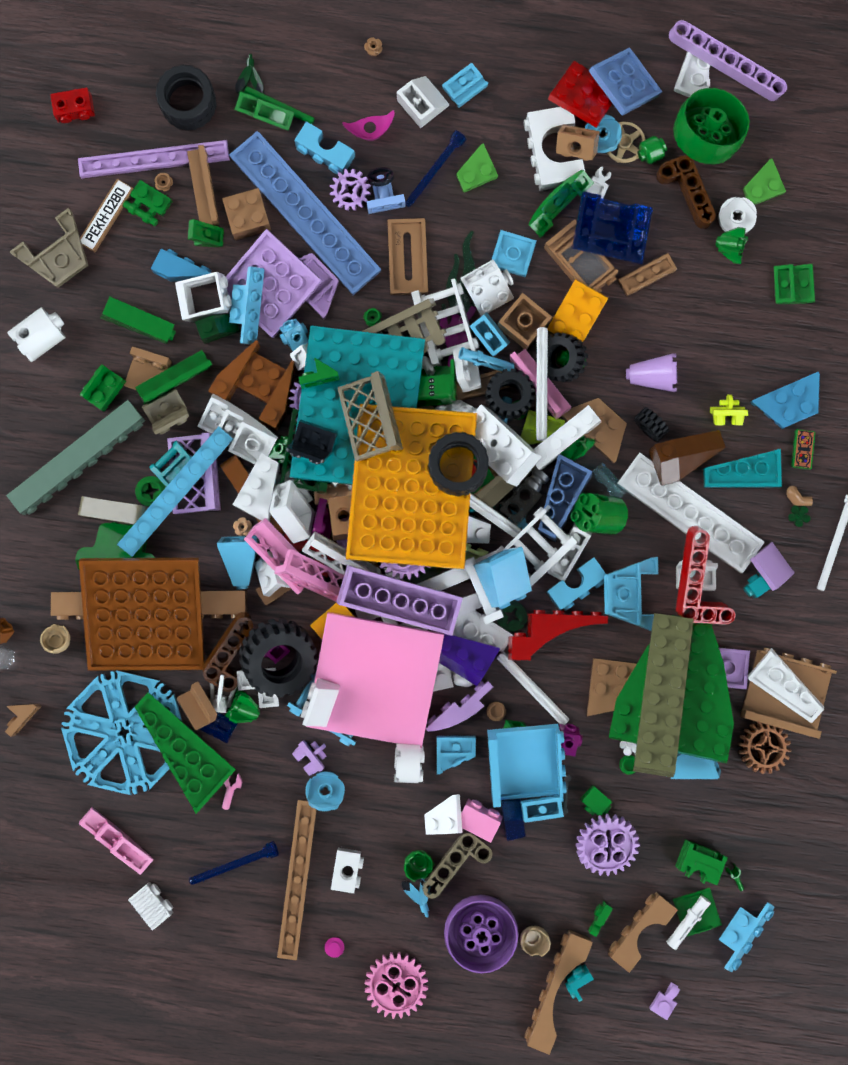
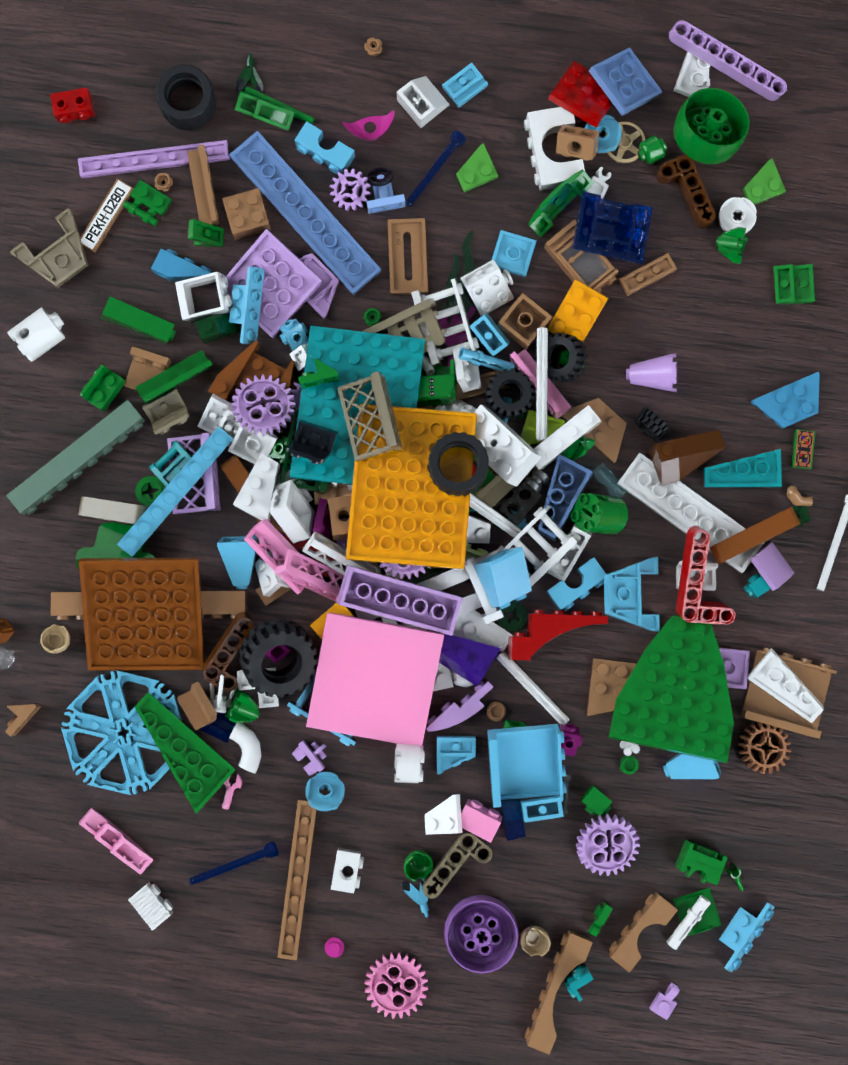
(247, 526): light nougat plate -> none
(249, 745): none -> white cylinder
(258, 389): none -> lavender gear
(322, 700): white slope -> none
(663, 695): olive brick -> none
(720, 413): neon yellow hips -> none
(754, 535): none -> dark orange beam

